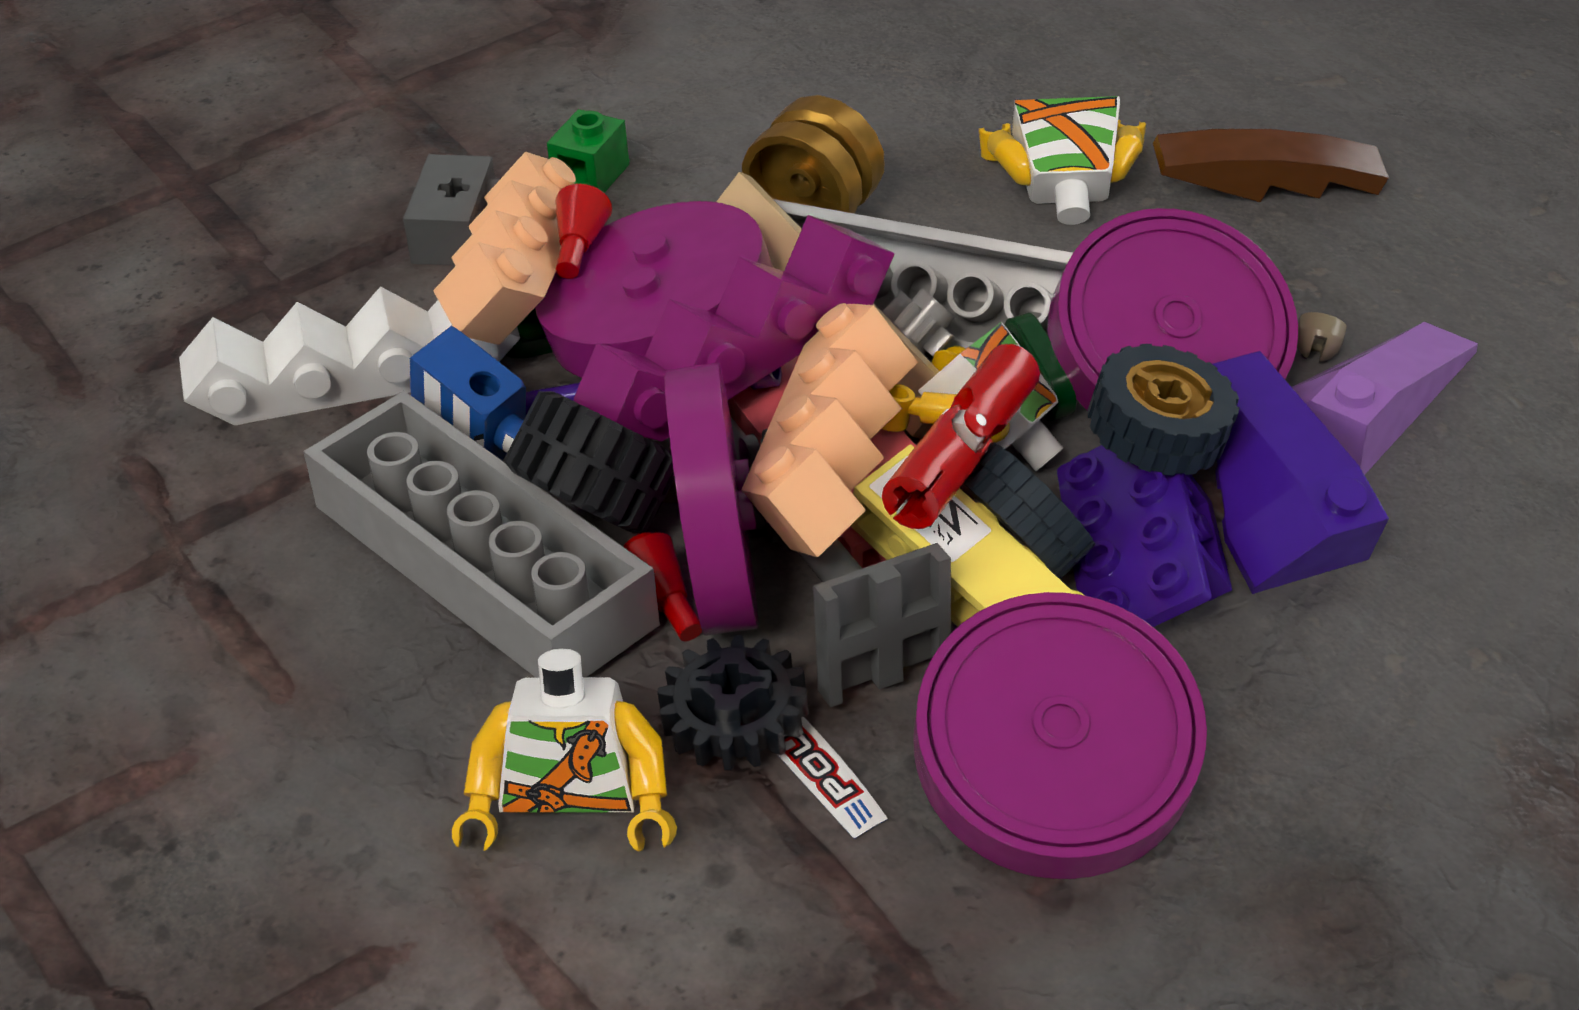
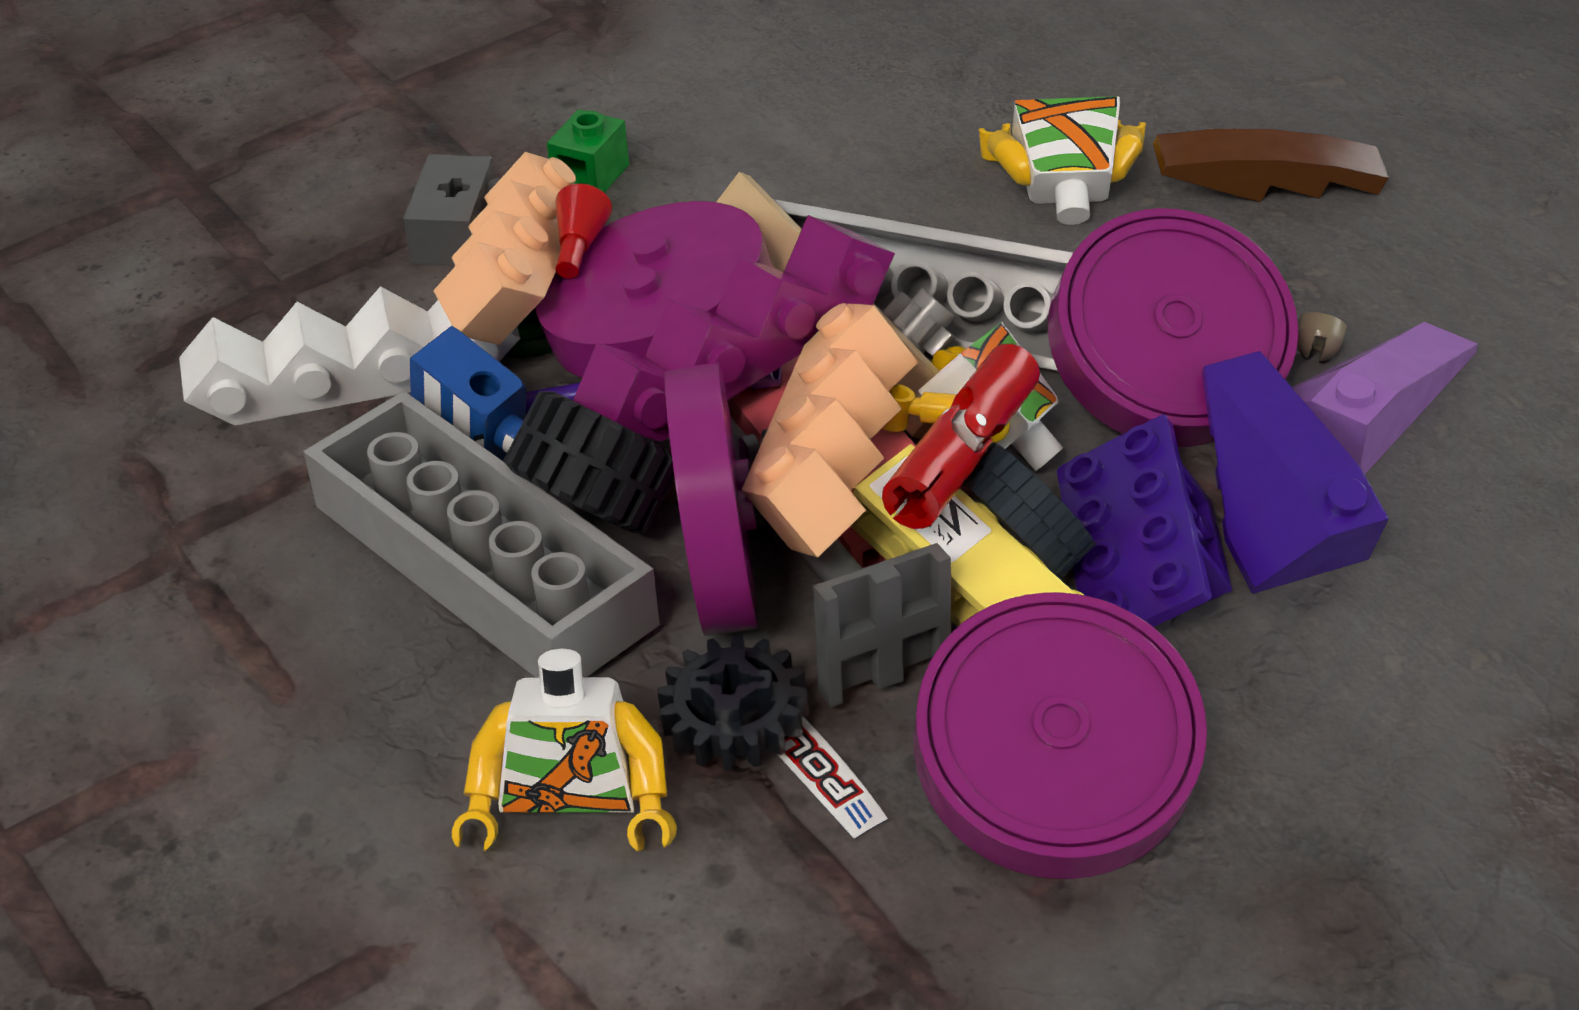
(660, 554): red cone -> none
(817, 156): pearl gold wheel -> none
(1033, 338): dark green tile -> none
(1163, 409): black wheel -> none

